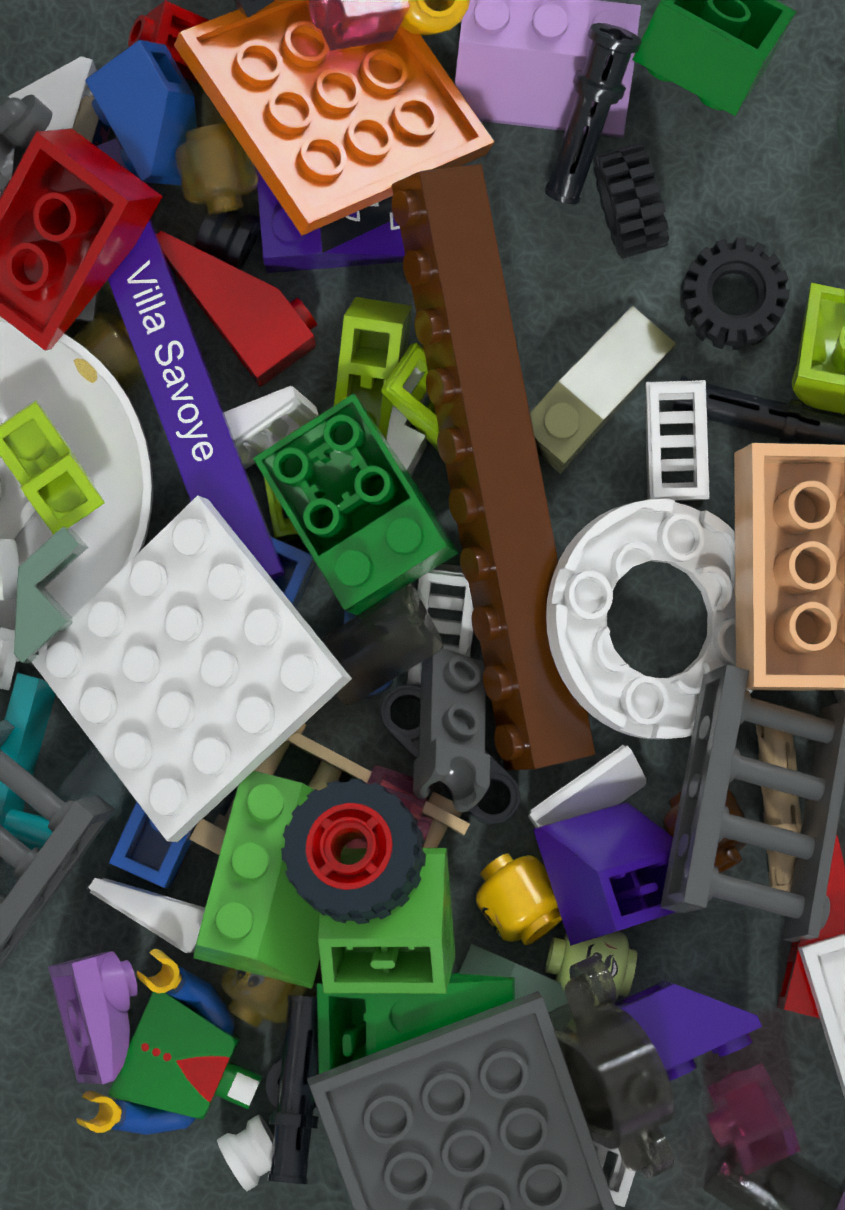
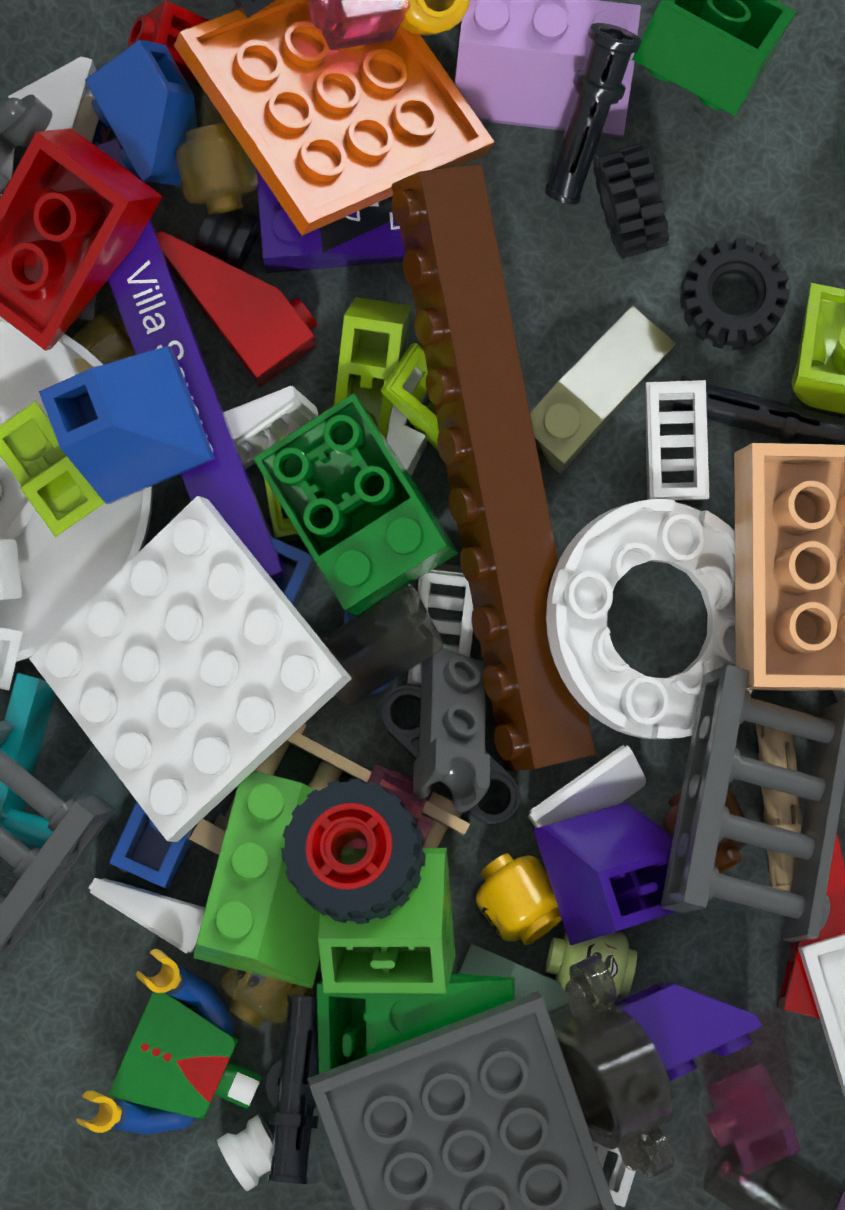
(36, 609): sand green slope -> none
(93, 1008): medium lavender slope -> none
(128, 423): none -> blue slope

